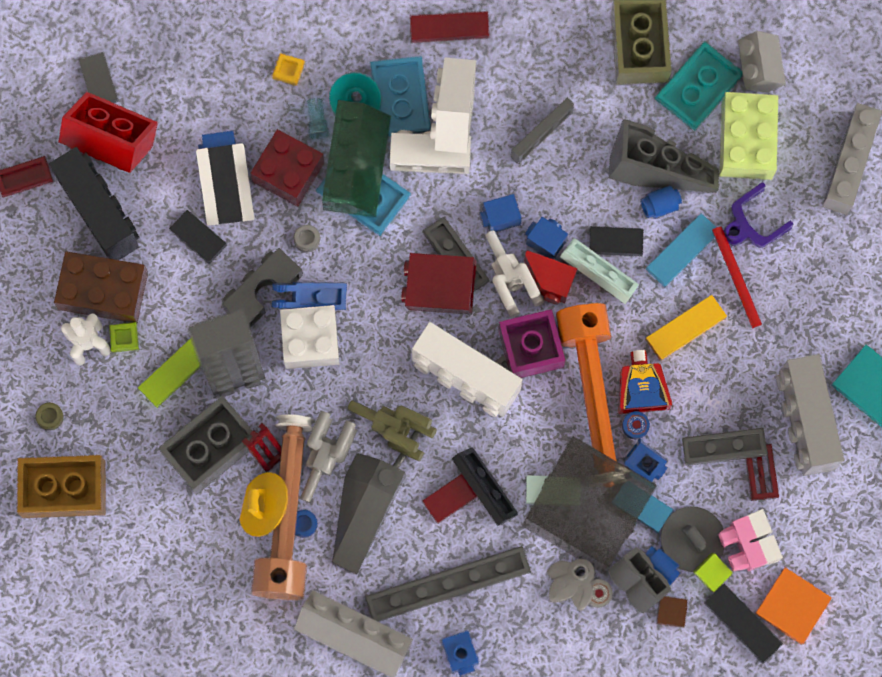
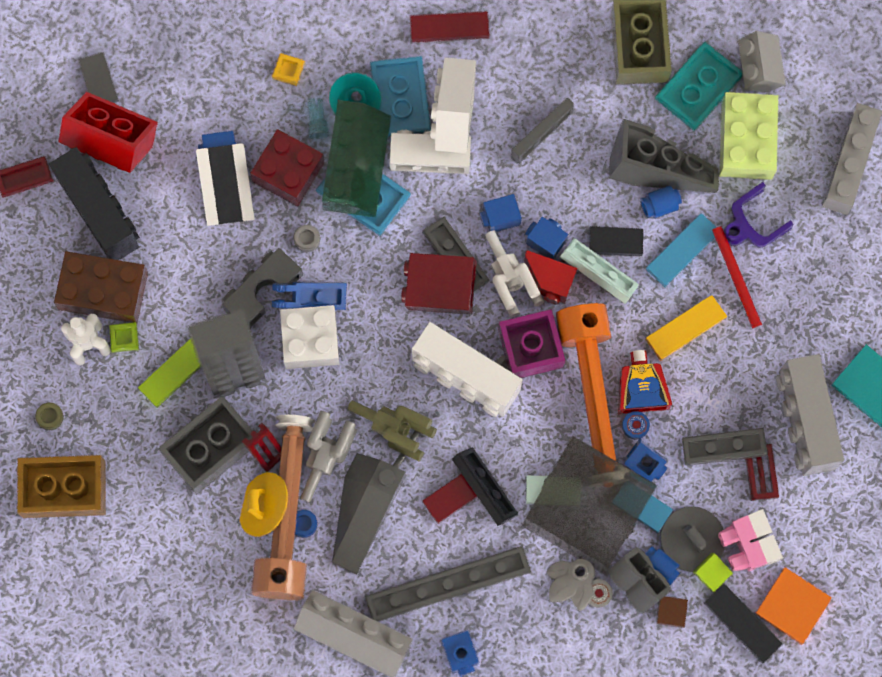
(198, 236): black tile -> none

